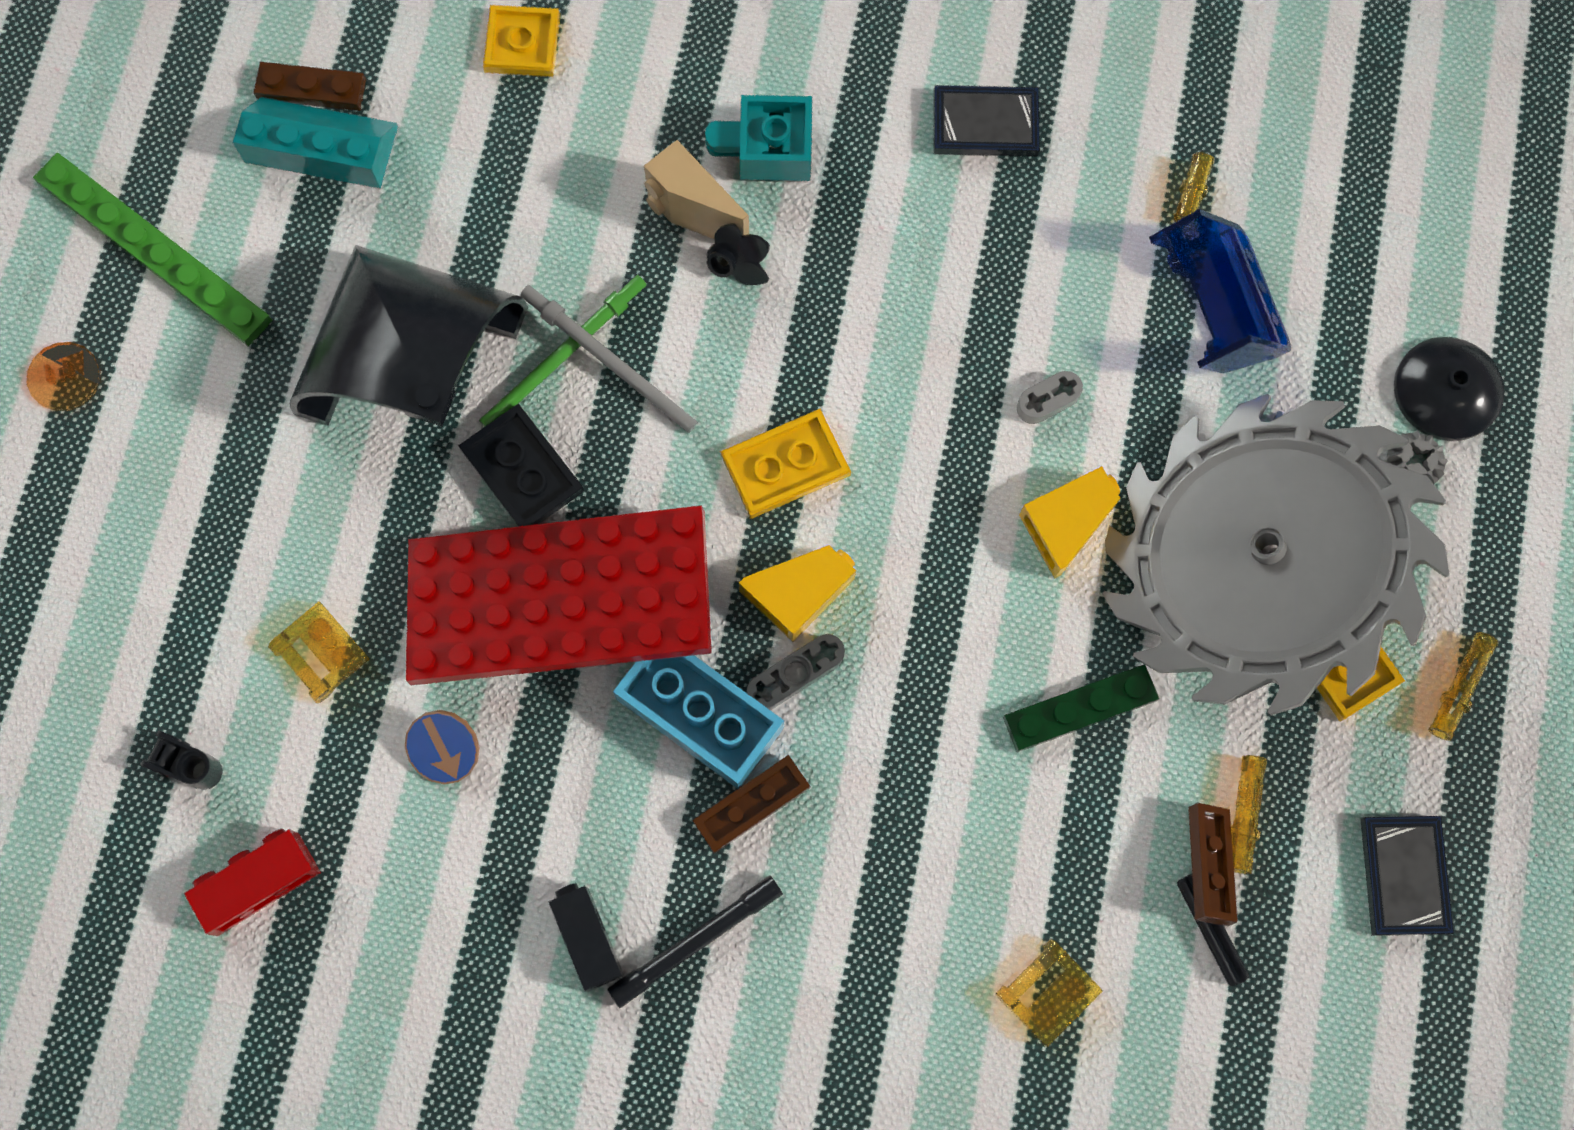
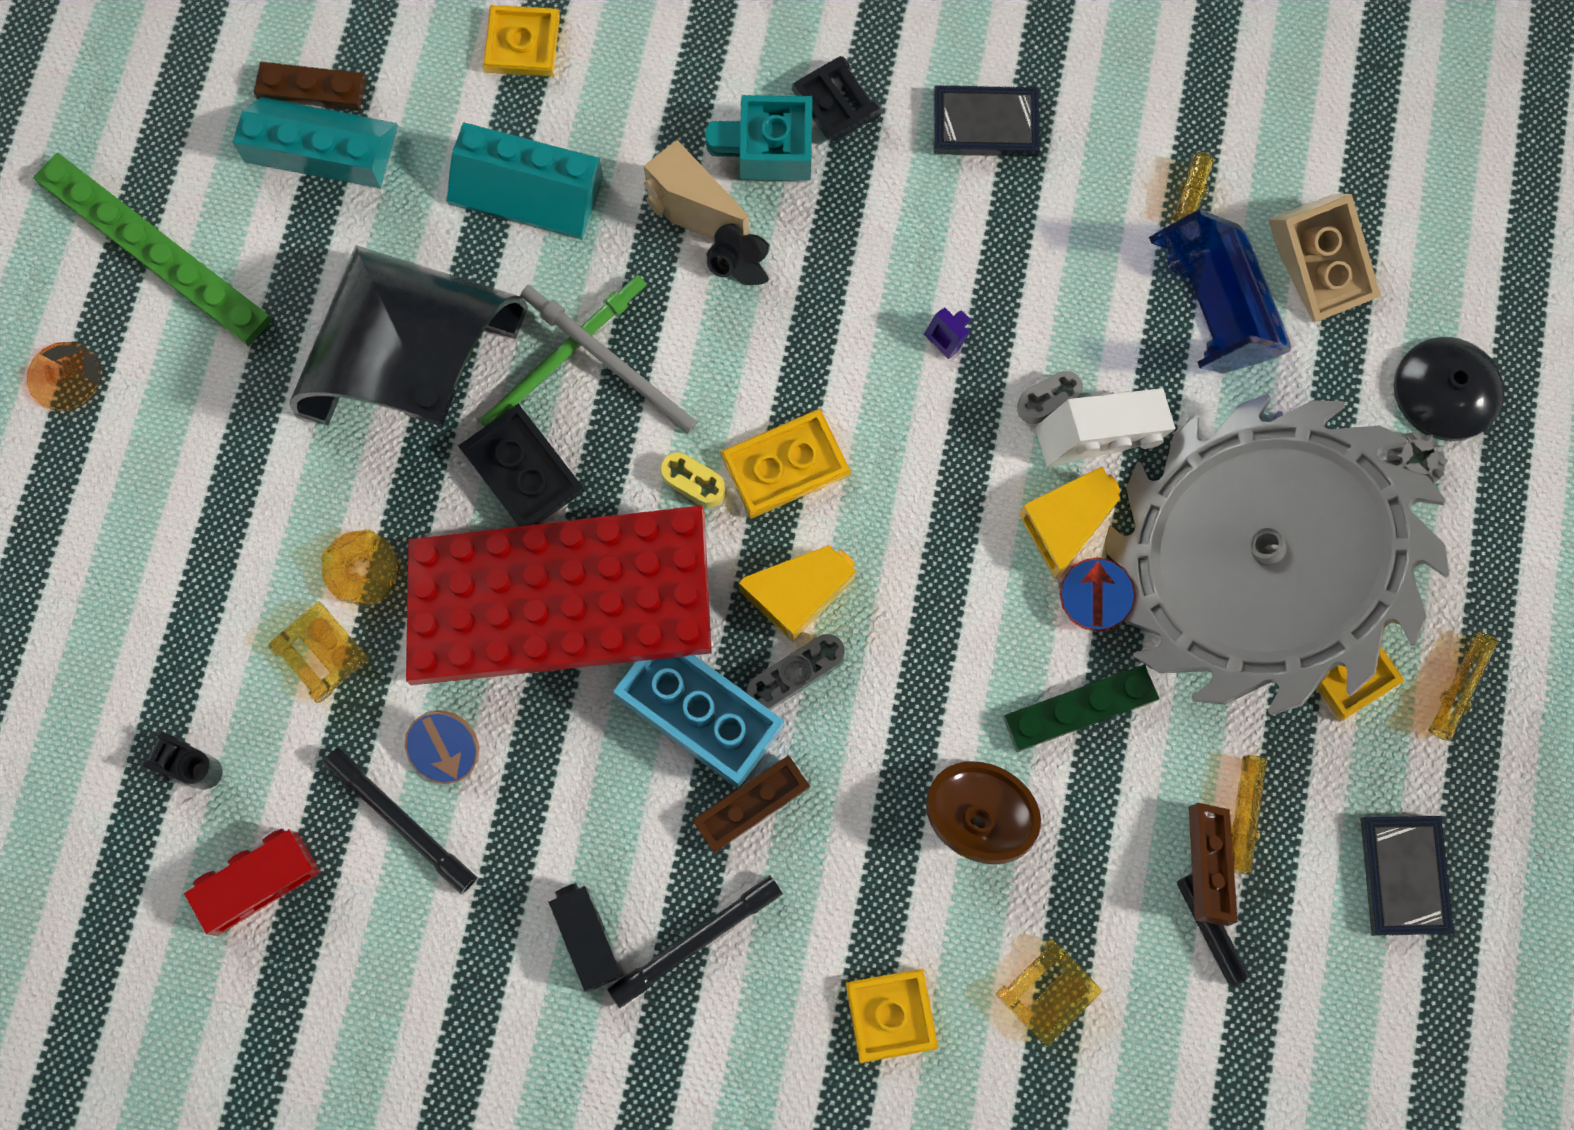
(362, 546): none -> clear yellow plate
(445, 863): none -> black piece
(523, 180): none -> teal slope
(697, 472): none -> light yellow beam
(829, 106): none -> black plate
(891, 1015): none -> yellow tile
(948, 331): none -> dark purple tile
(991, 800): none -> reddish brown dish
(1097, 594): none -> blue piece
(1104, 425): none -> white wedge
(1326, 255): none -> tan slope

